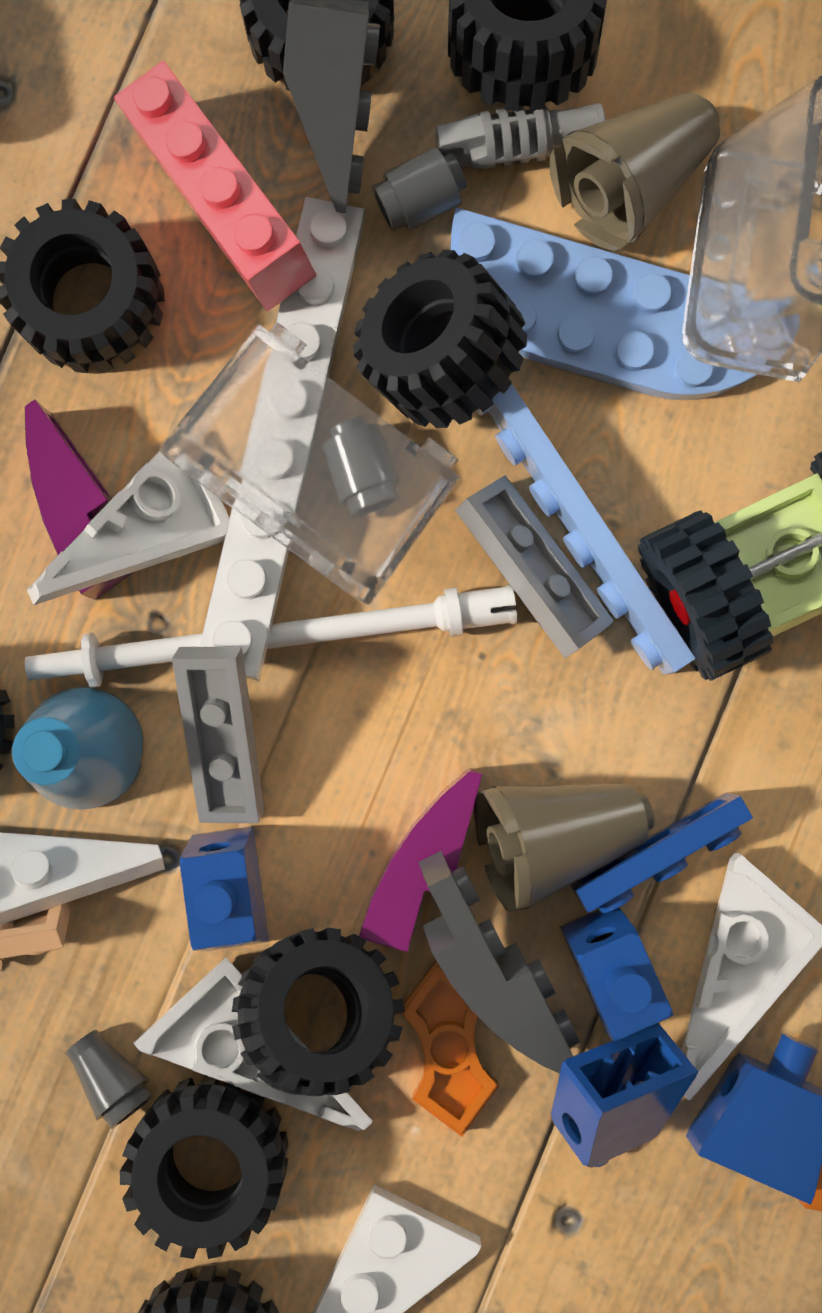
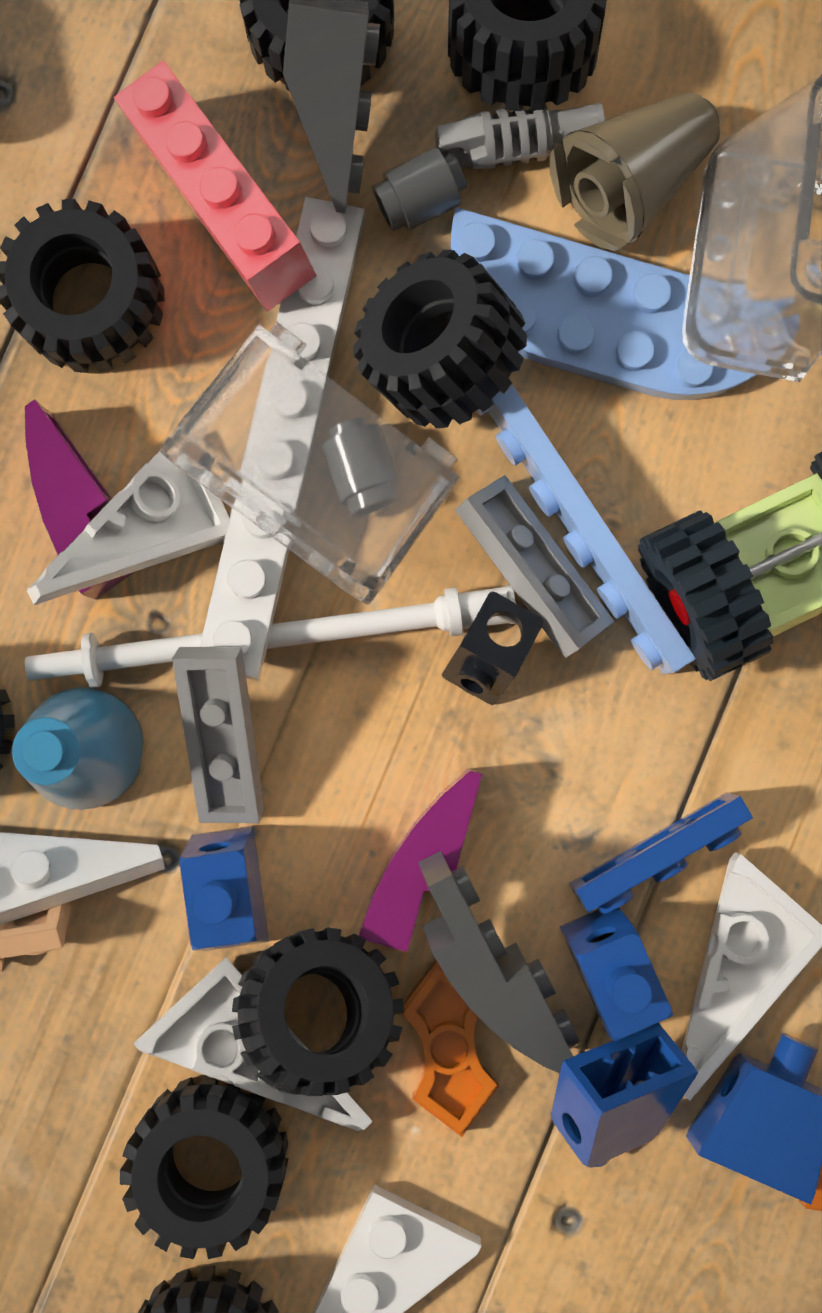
(108, 1079): dark grey cone -> none
(485, 666): none -> black bracket
(555, 835): dark tan cone -> none

